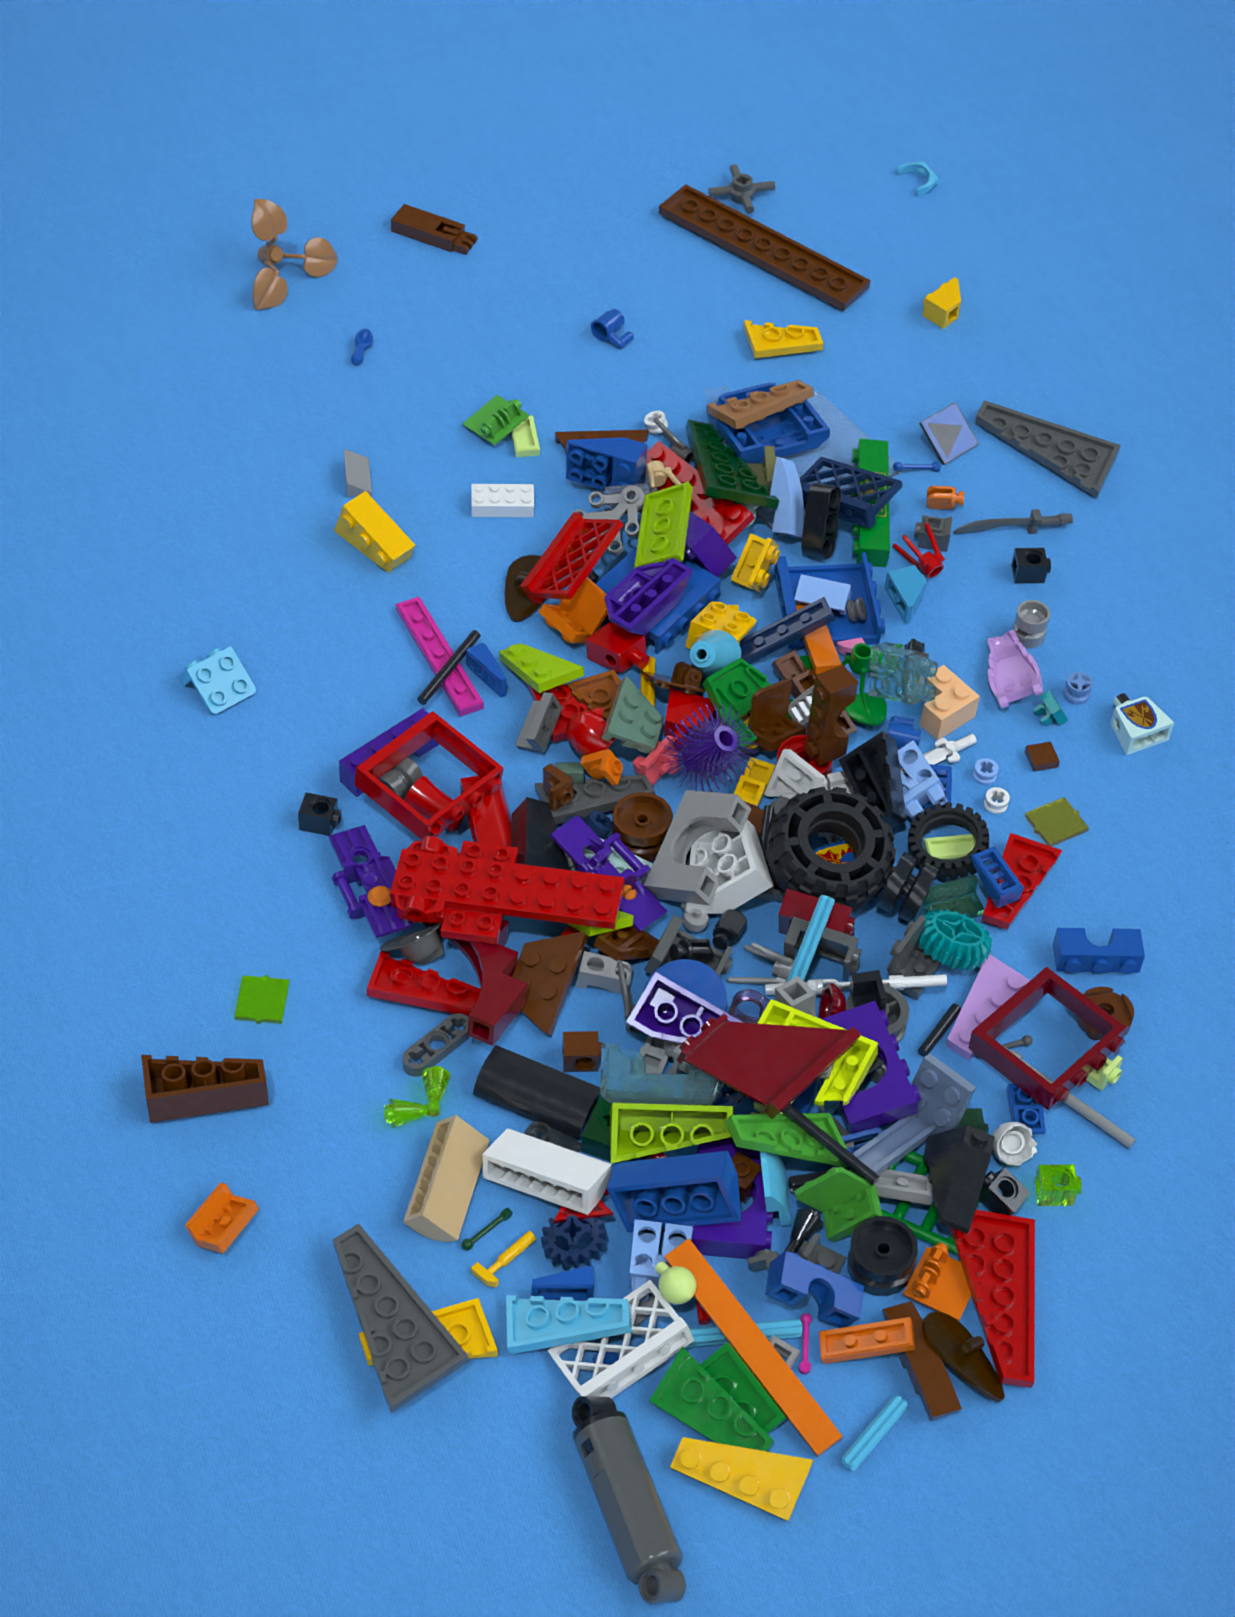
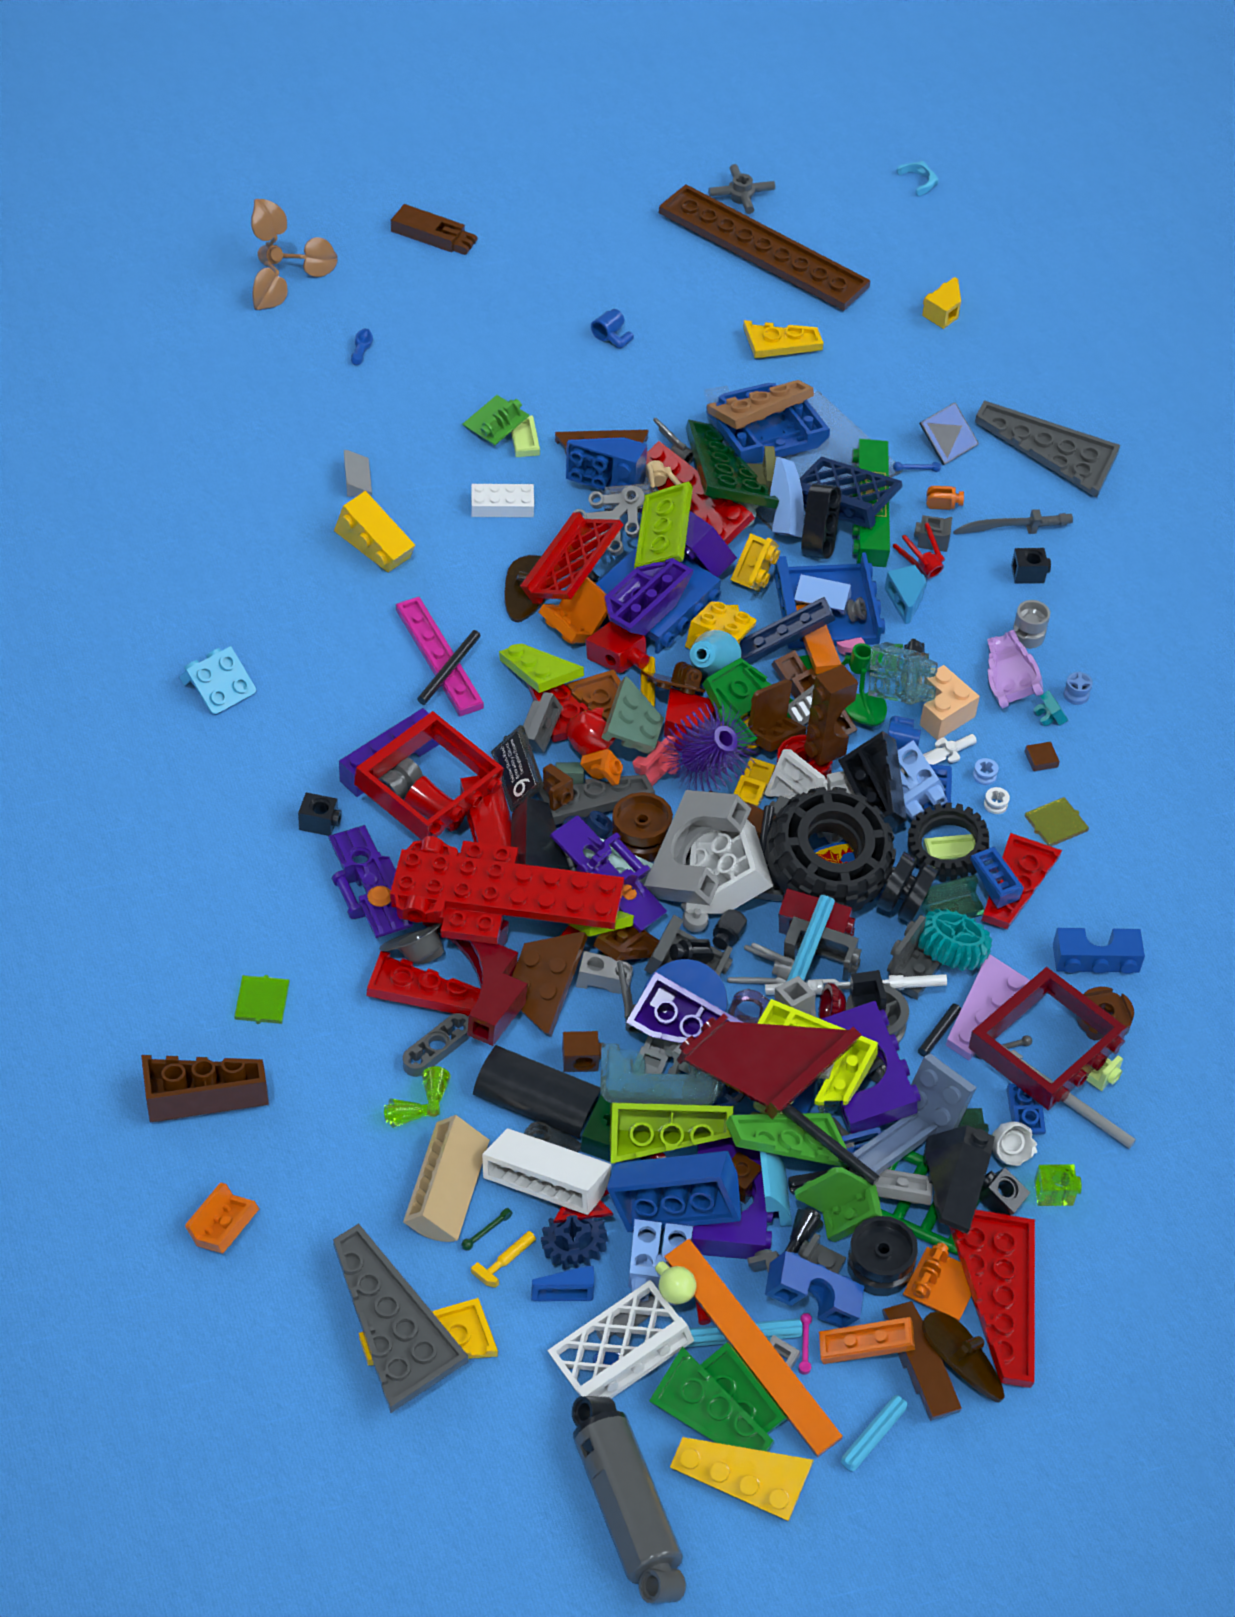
(484, 666): blue slope -> none
(520, 771): none -> piece
(551, 1323): medium azure wing -> none
(652, 427): white bush -> none
(1139, 723): light aqua torso -> none

